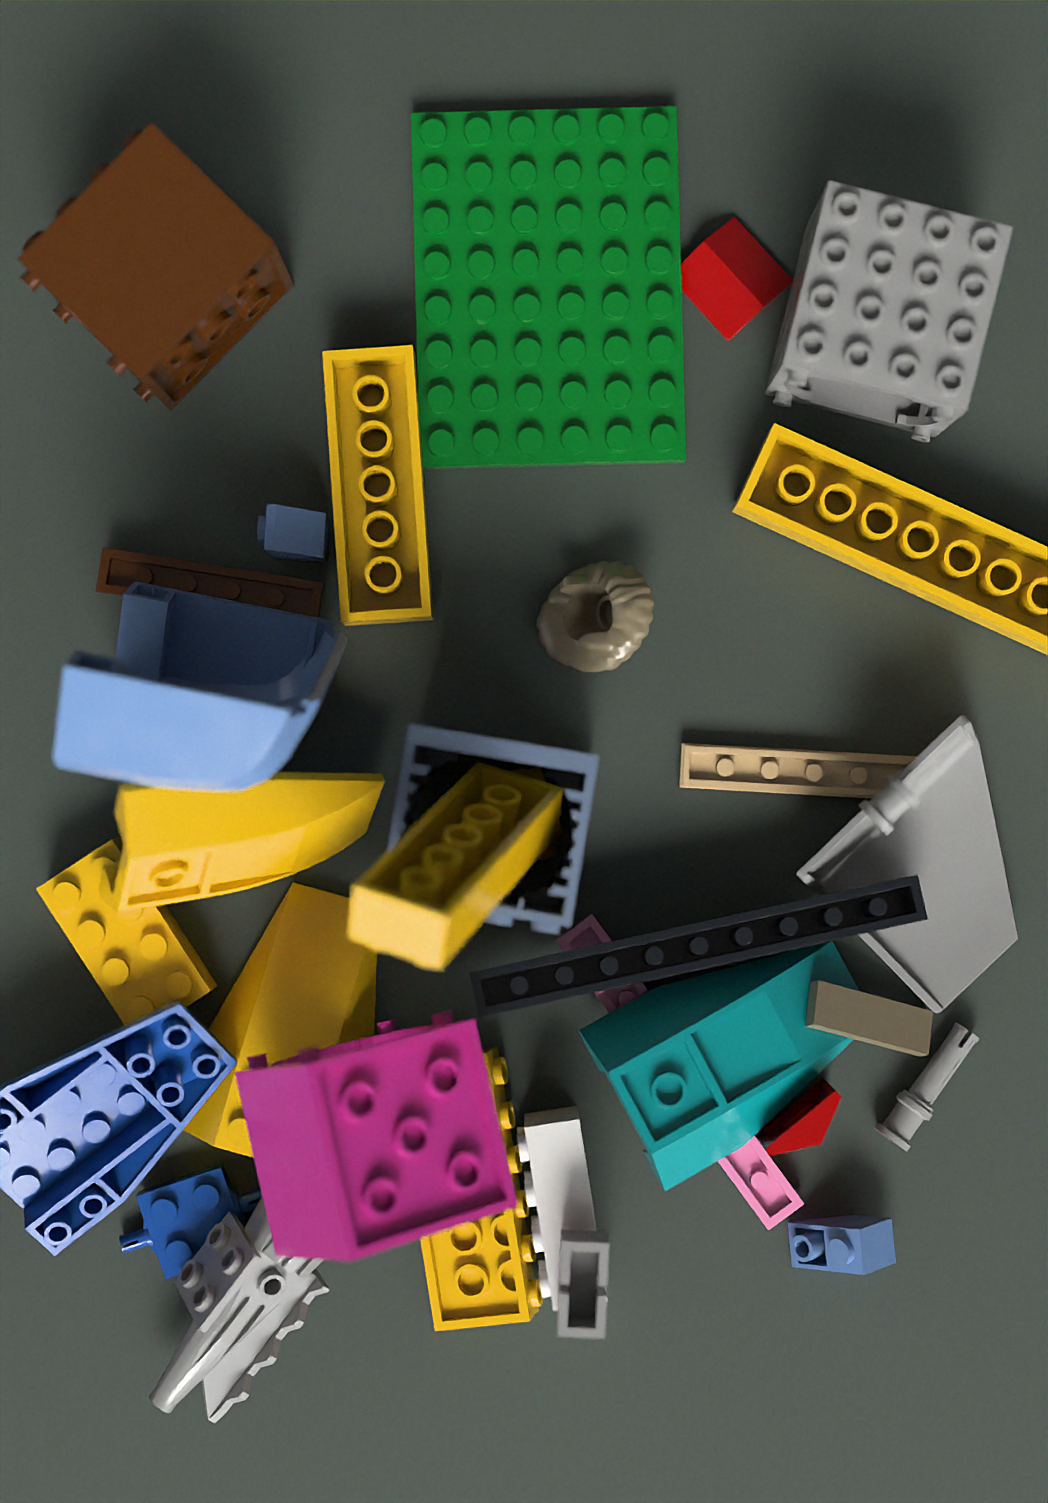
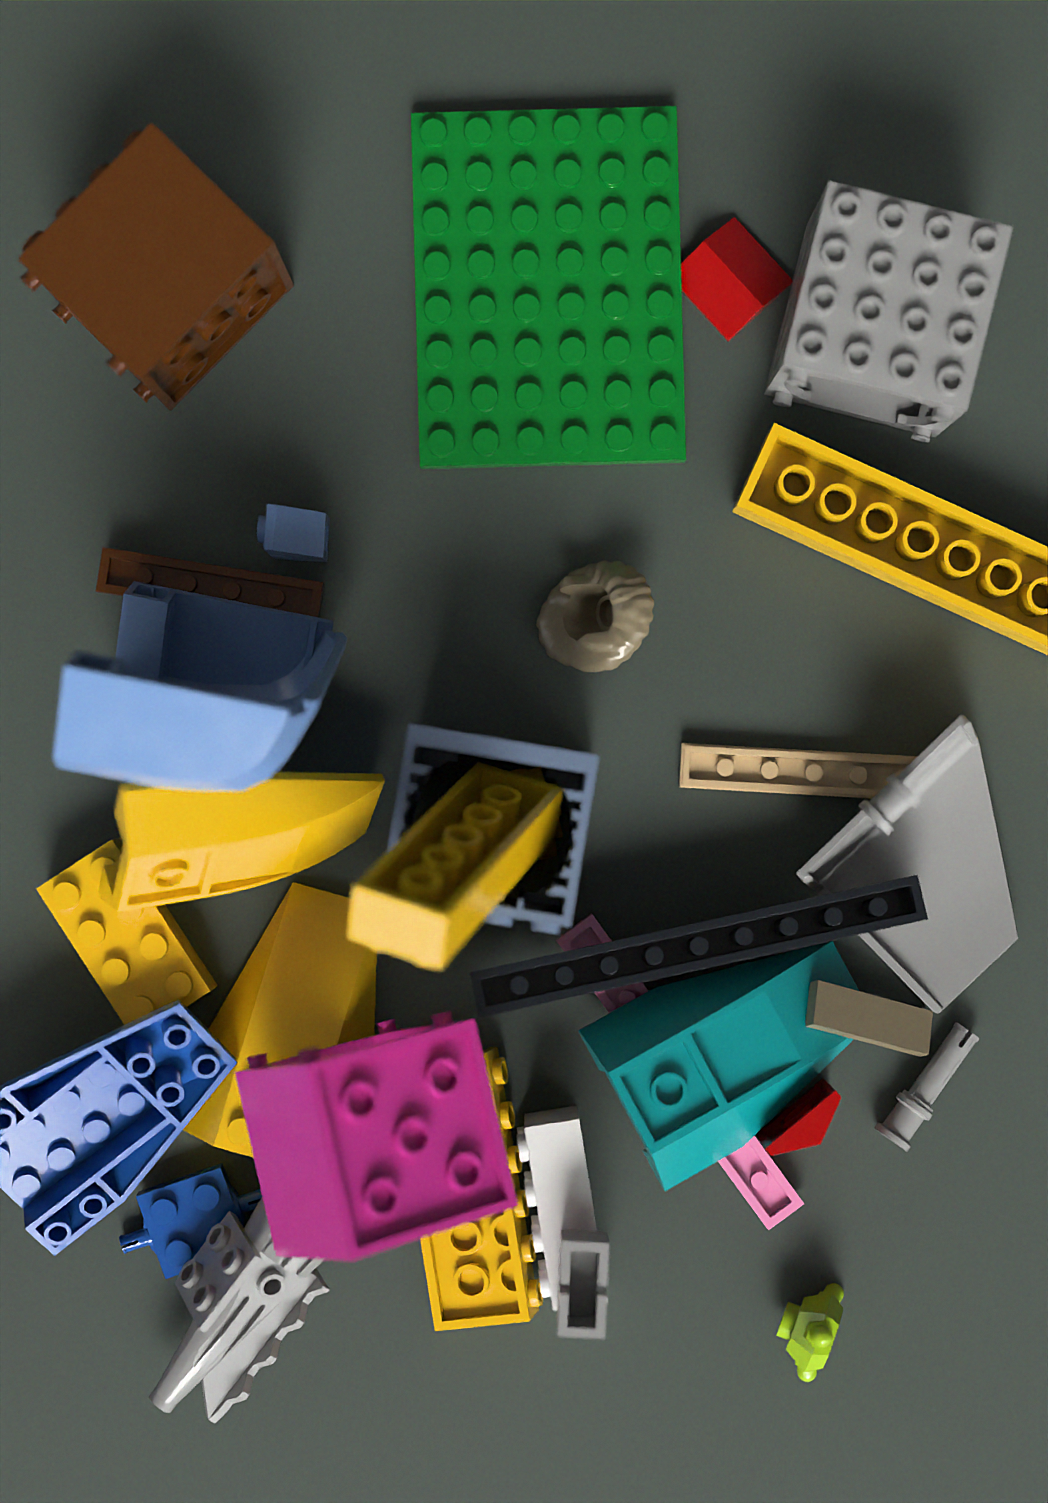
(377, 485): yellow brick -> none
(812, 1329): none -> lime rock
(842, 1244): medium blue slope -> none

